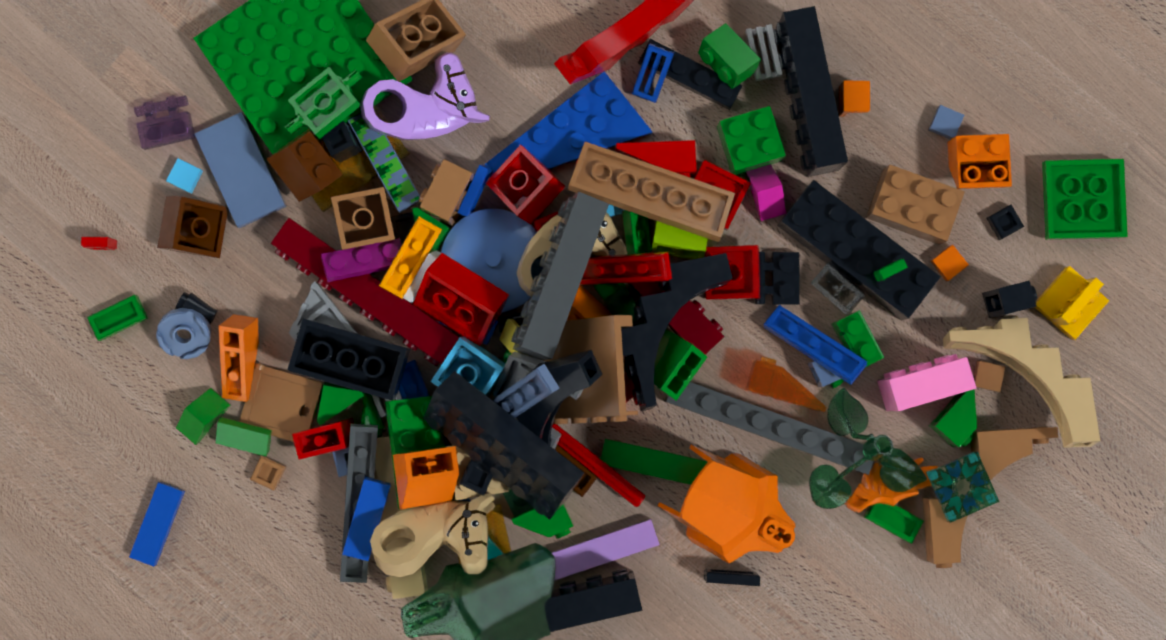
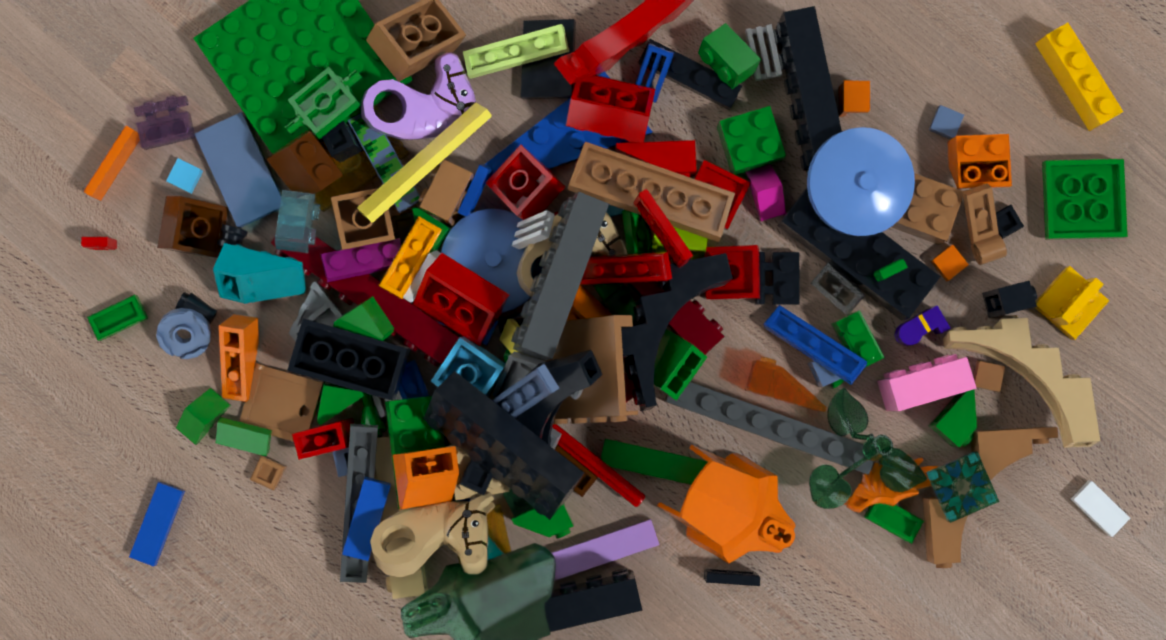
(112, 163): none -> orange tile
(231, 235): none -> black wheel
(256, 276): none -> teal slope
(295, 221): none -> clear light blue brick
(366, 320): none -> green slope
(424, 162): none -> light yellow tile
(516, 51): none -> yellowish green plate
(533, 225): none -> white tile
(541, 77): none -> black tile
(611, 108): none -> red slope
(662, 228): none -> red tile
(860, 181): none -> medium blue dish
(913, 329): none -> dark purple leg
(982, 225): none -> medium nougat plate
(1078, 77): none -> yellow brick
(1100, 508): none -> white tile

